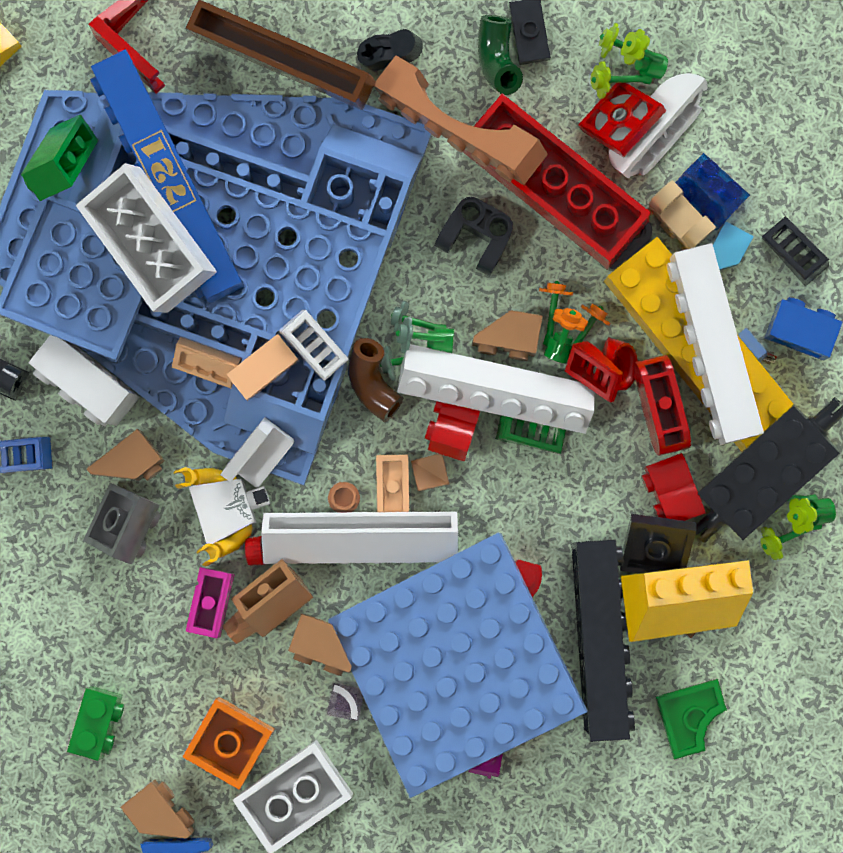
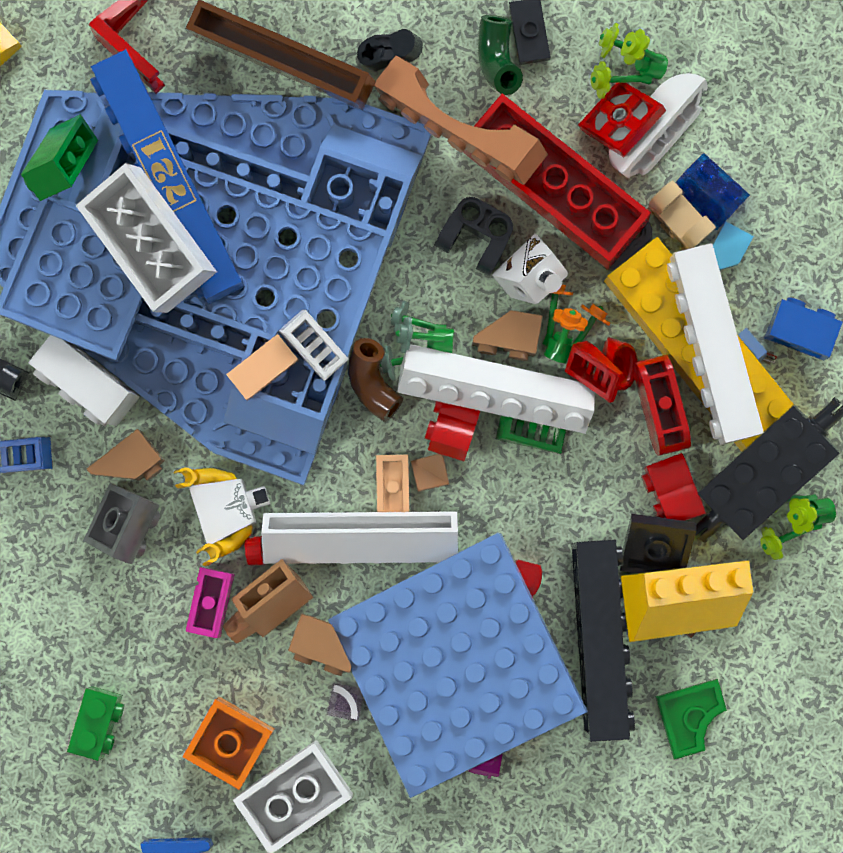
(153, 812): medium nougat slope -> none
(204, 362): light nougat plate -> none
(259, 454): white panel -> none
(343, 497): nougat plate -> none
(531, 272): none -> white torso
(816, 269): black slope -> none

